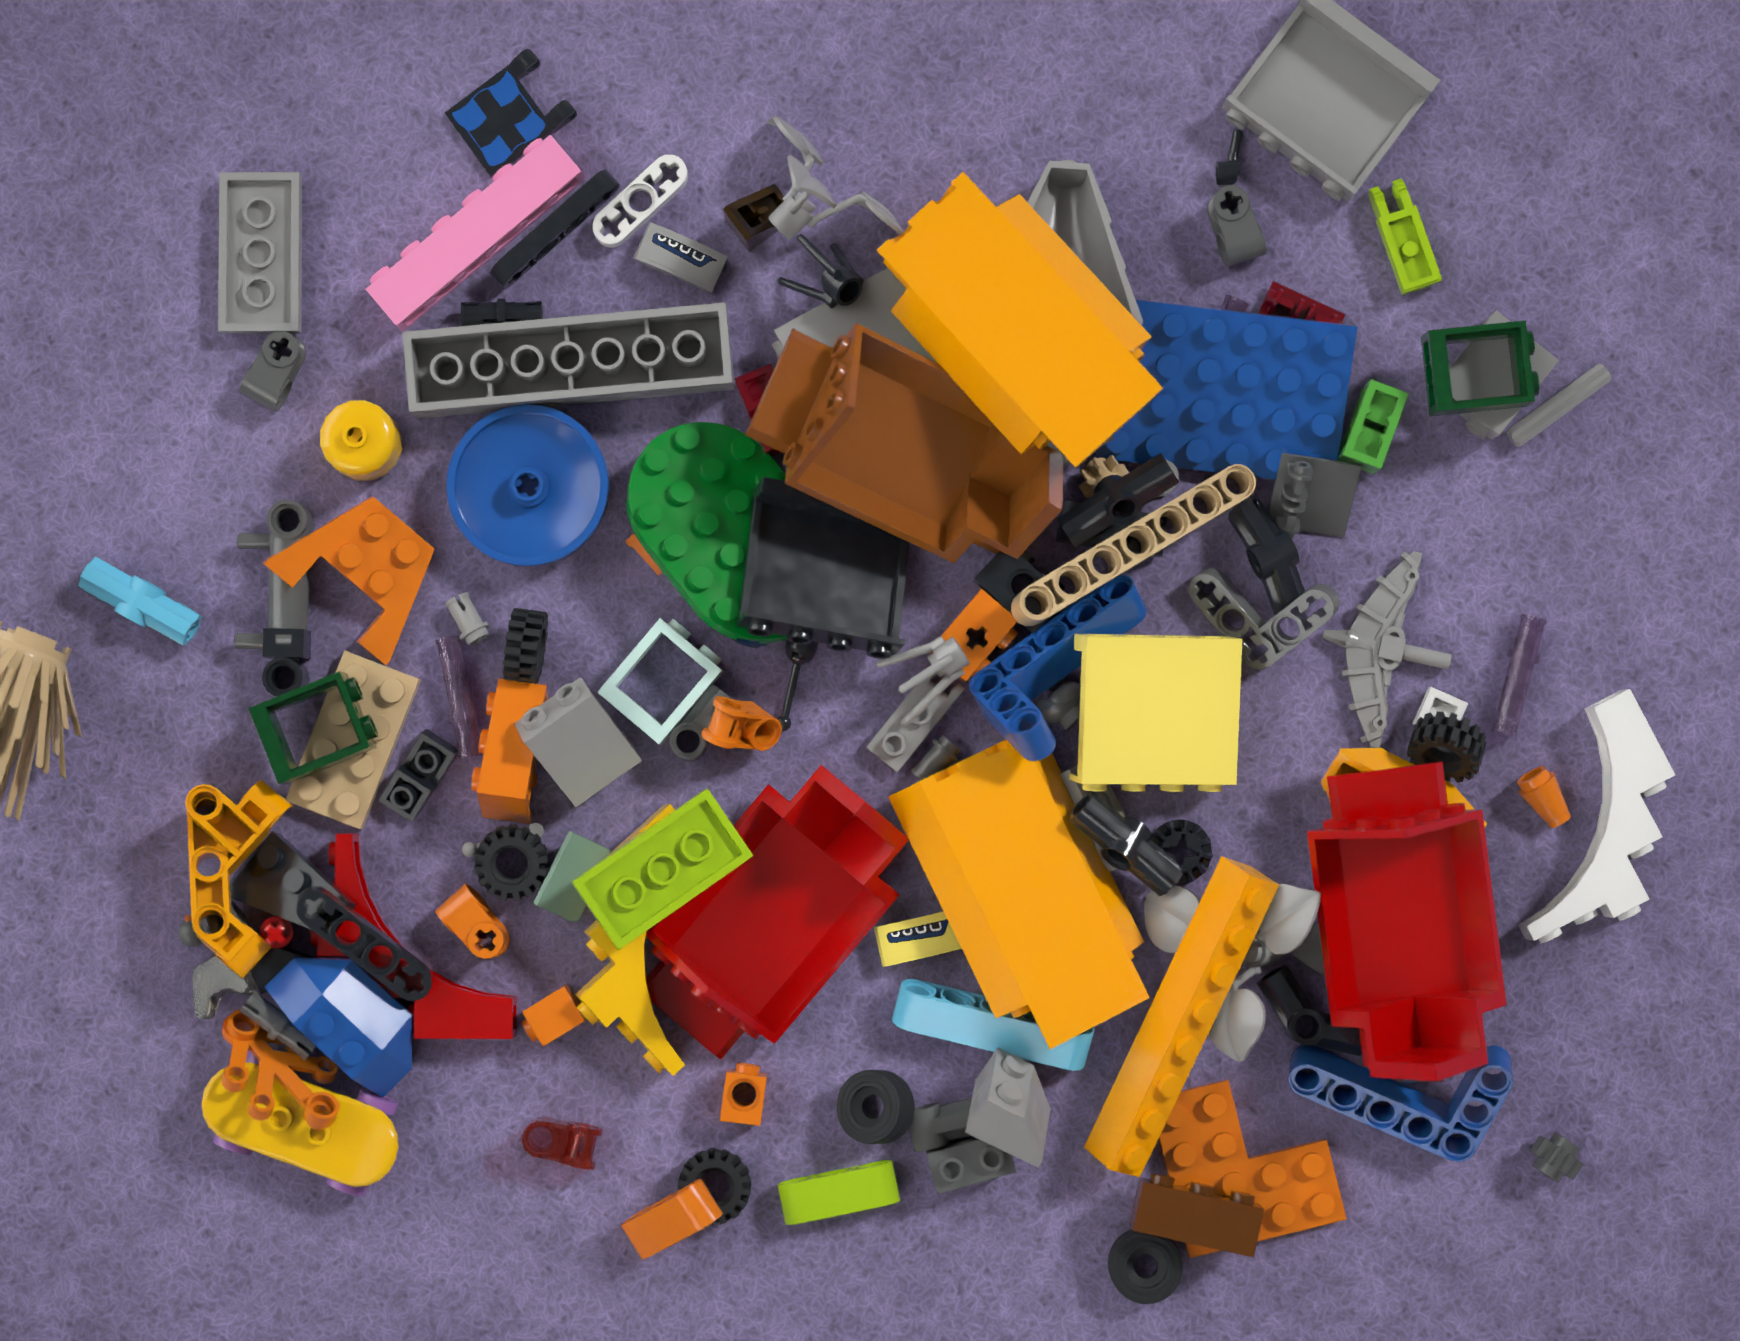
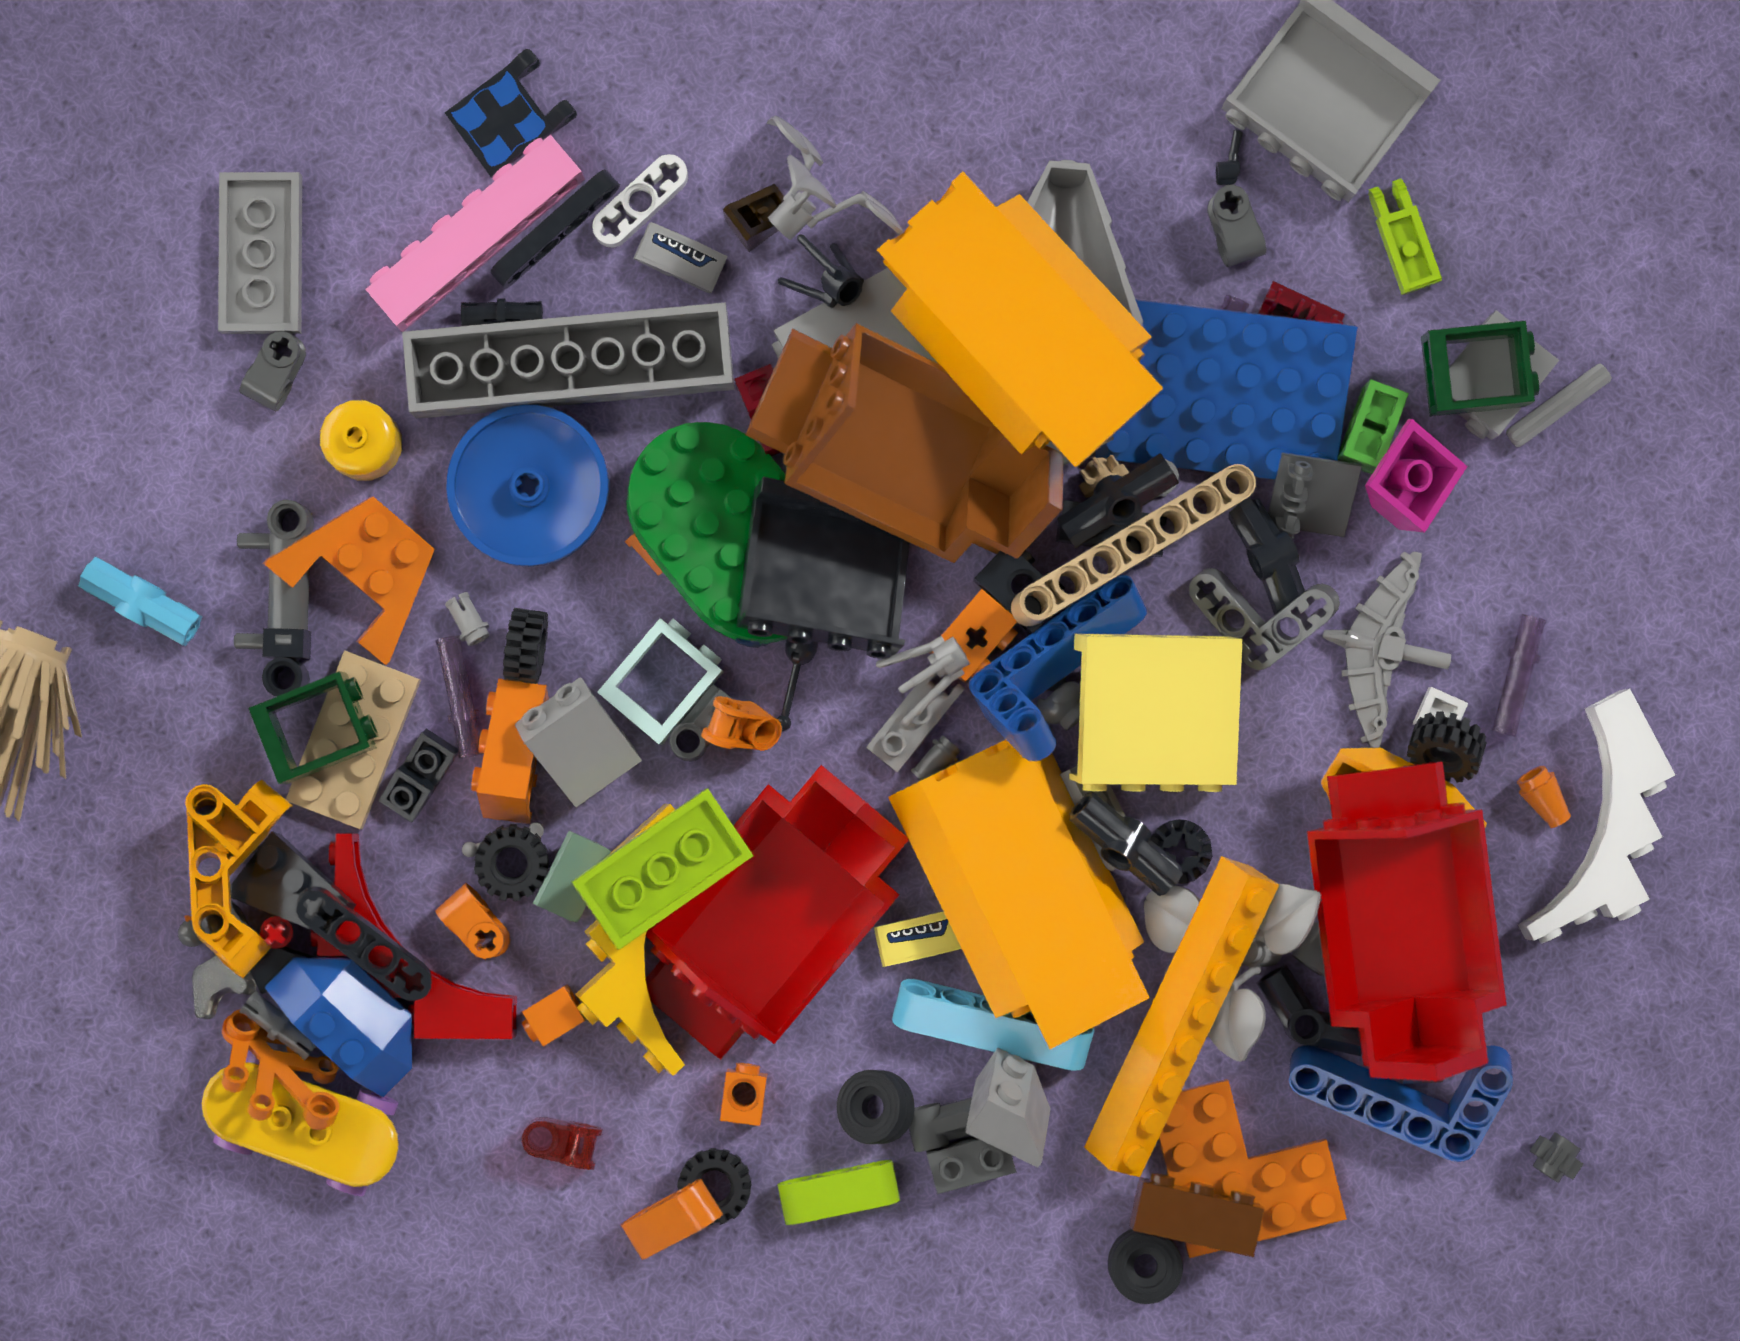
(1413, 479): none -> dark pink slope

